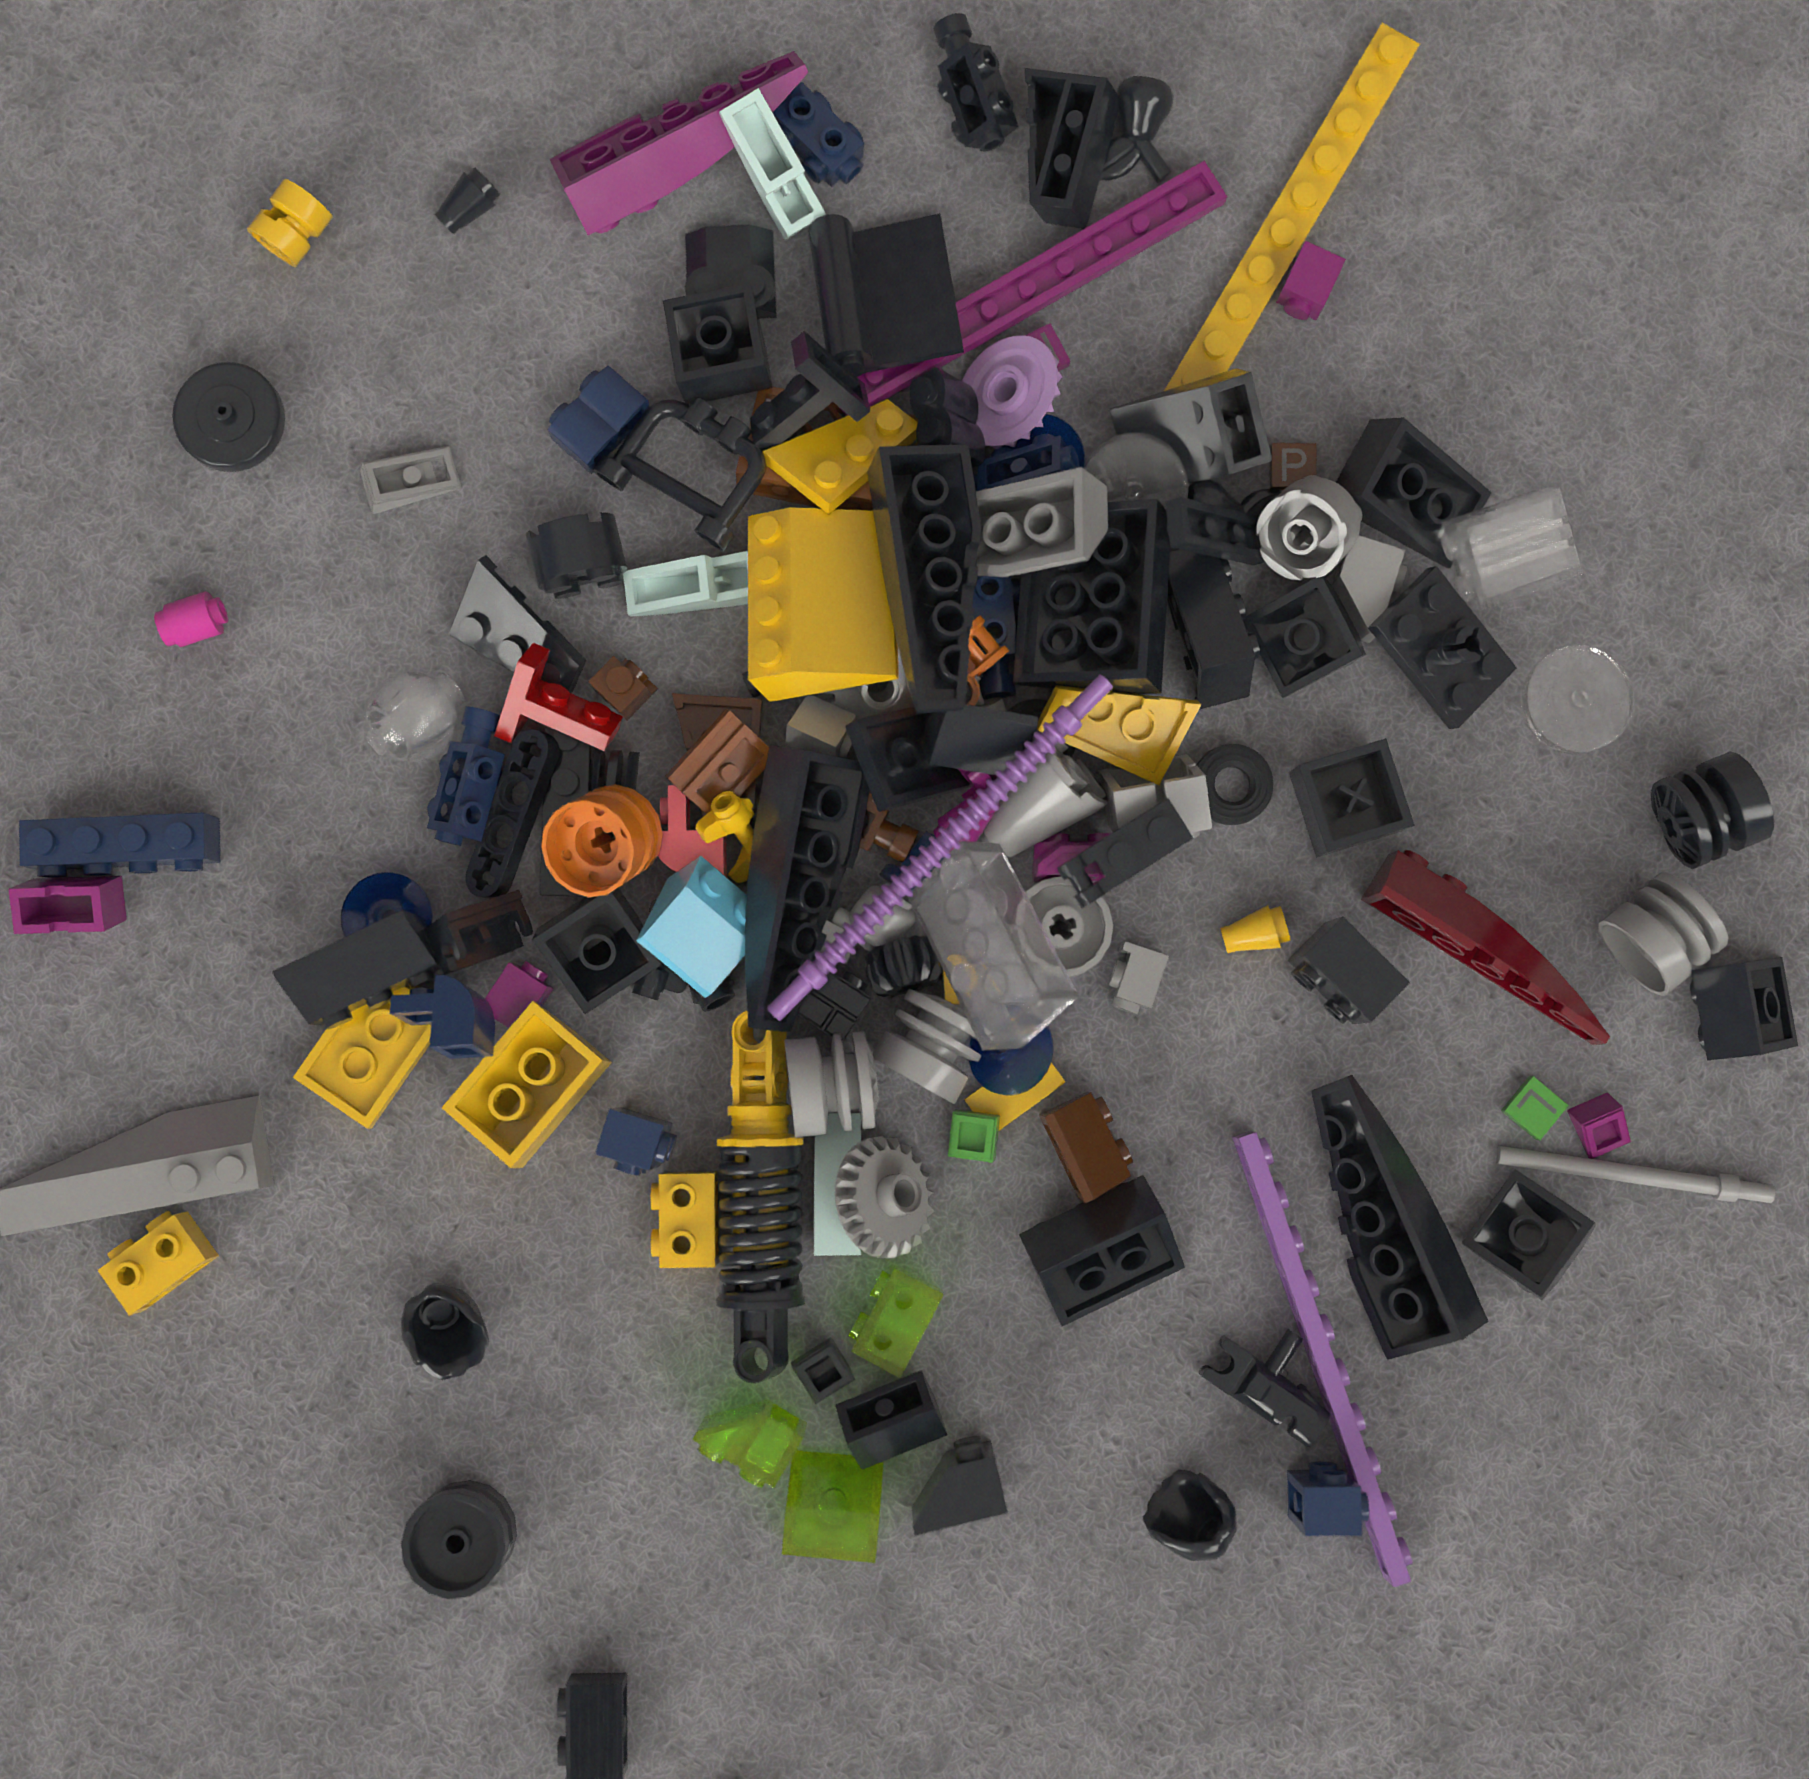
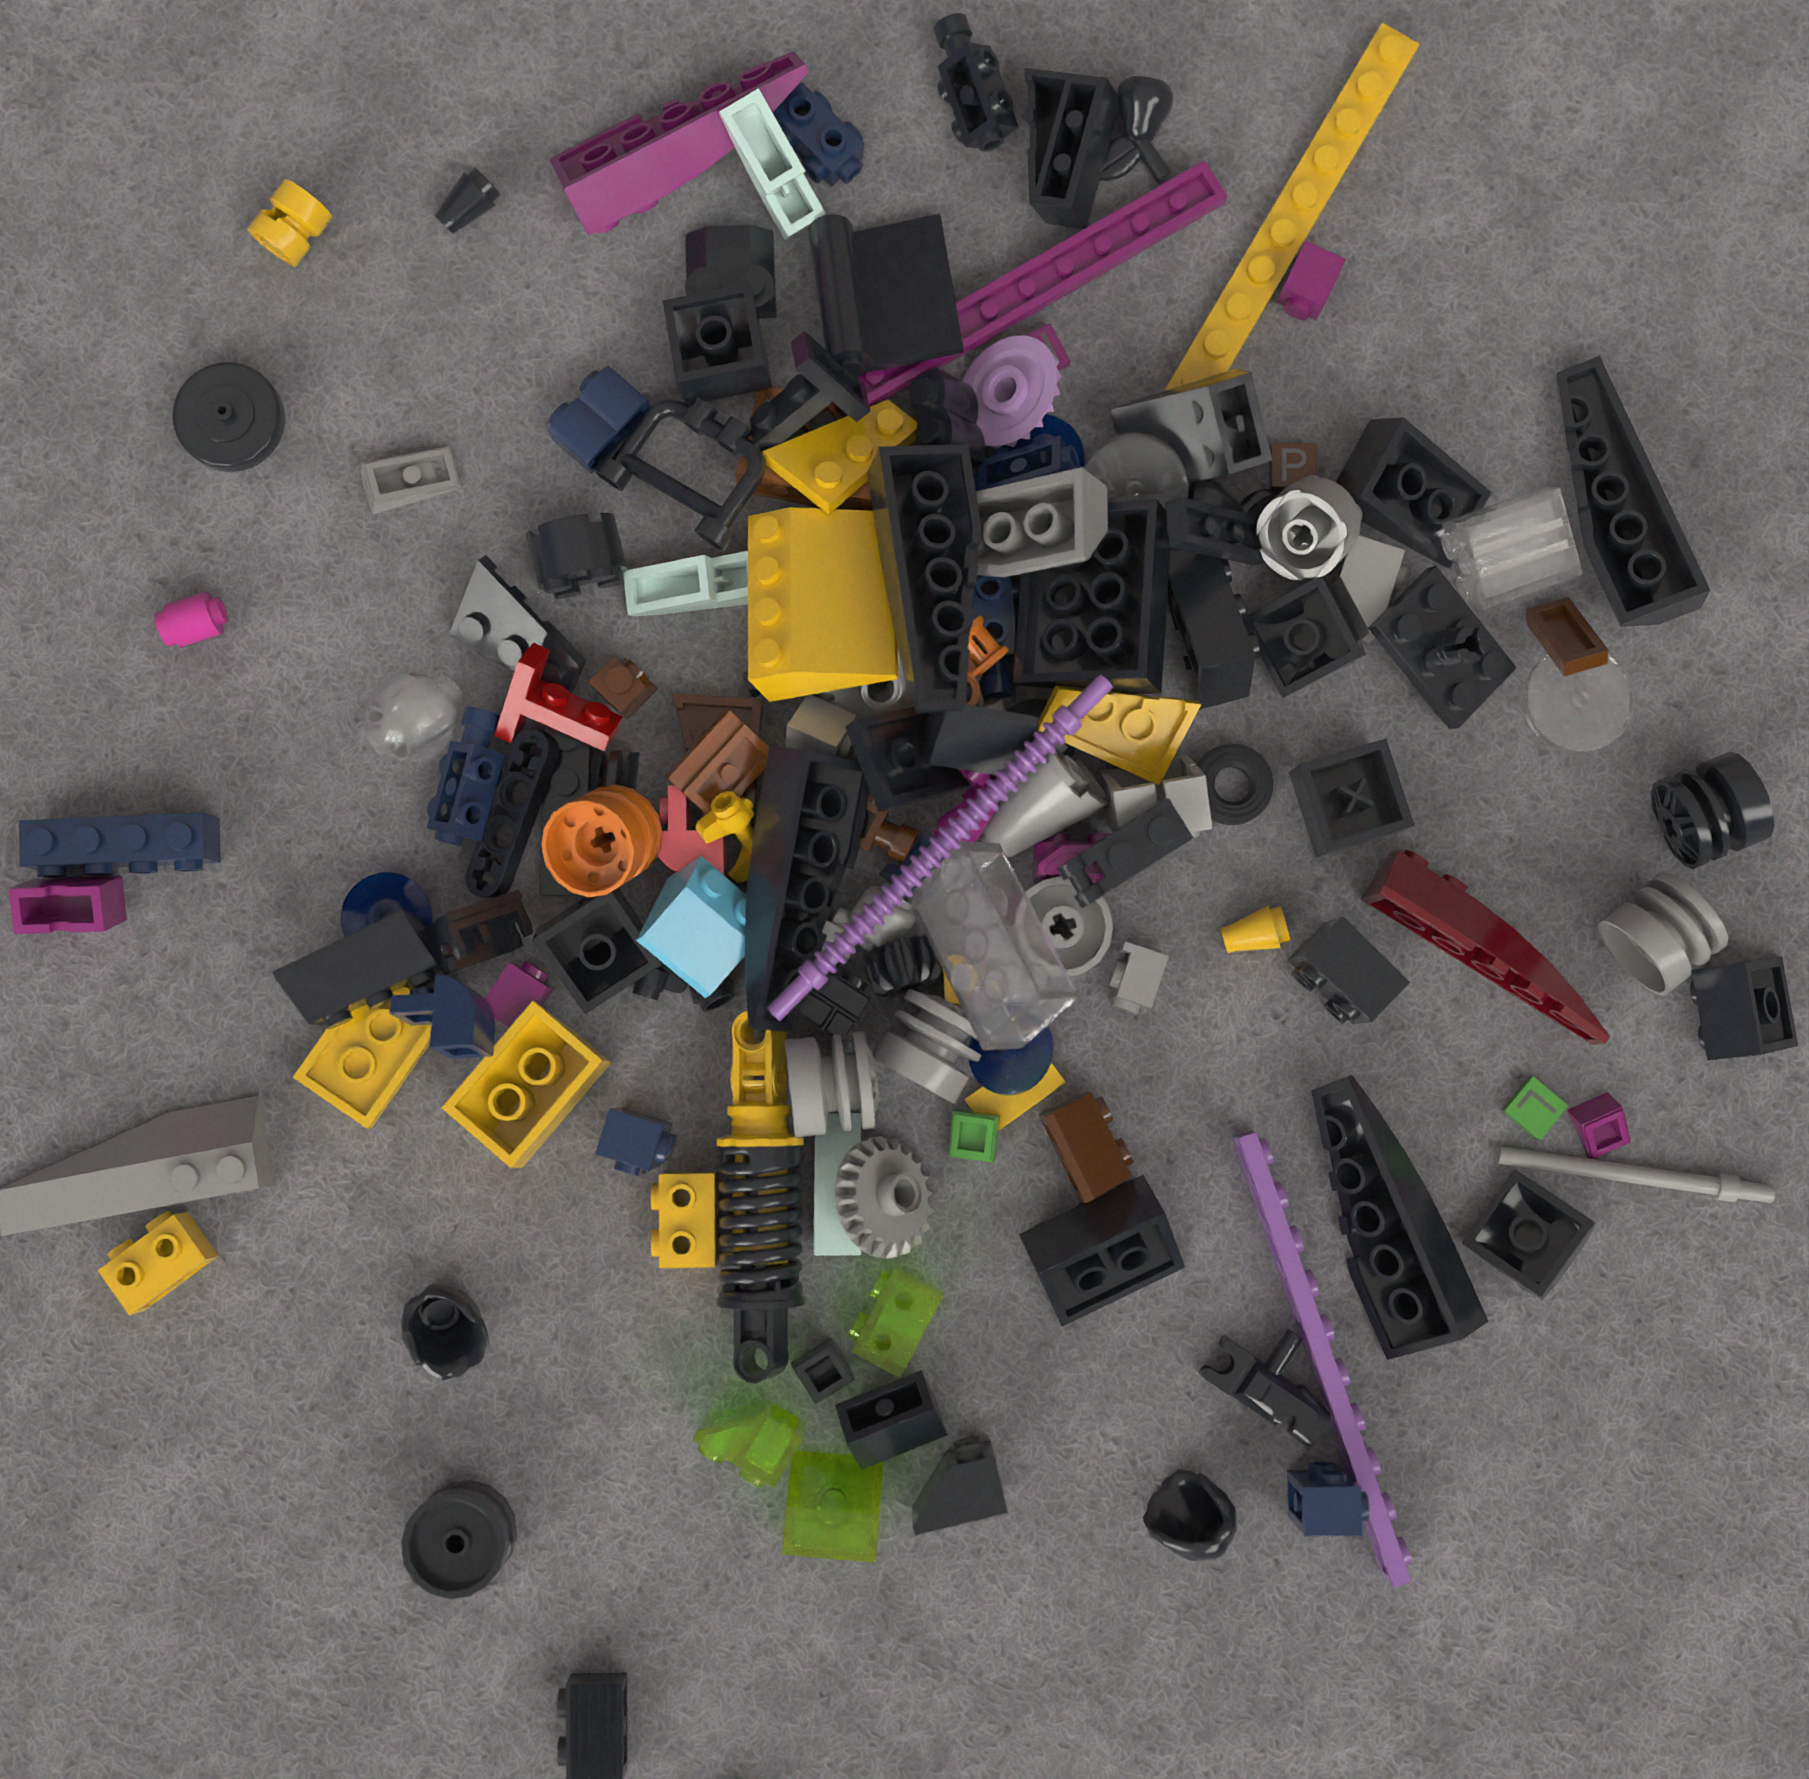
(1566, 636): none -> reddish brown tile
(1622, 507): none -> black wedge

